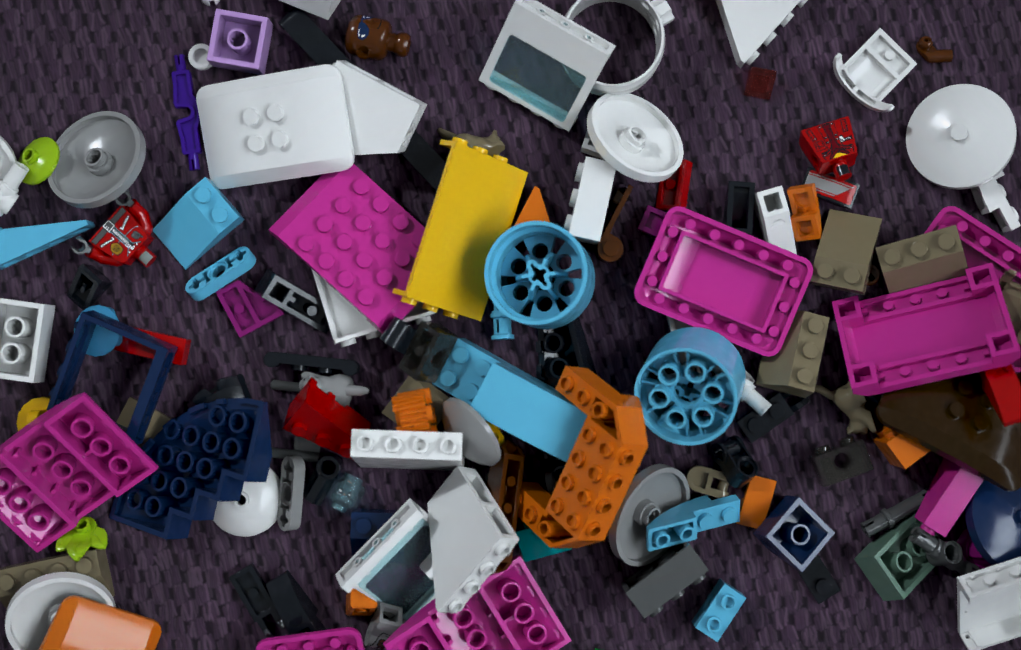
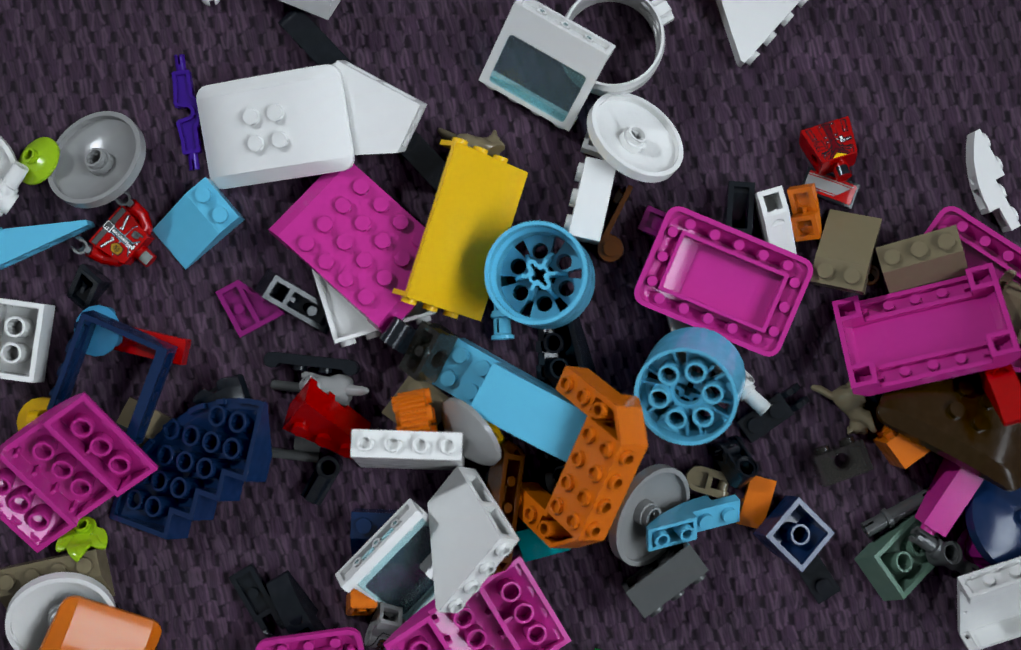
(198, 57): white tile -> none
(207, 282): medium azure beam -> none
(240, 42): lavender brick -> none
(256, 514): white dish -> none
(292, 483): light grey beam -> none
(346, 492): clear light blue head -> none
(373, 38): reddish brown piece -> none
(534, 208): orange slope -> none
(675, 189): red slope -> none
(718, 610): medium azure brick -> none
(760, 82): clear red slope -> none
(798, 361): dark tan slope -> none
(873, 71): white piece -> none
(930, 53): reddish brown arm -> none
(961, 136): white dish -> none

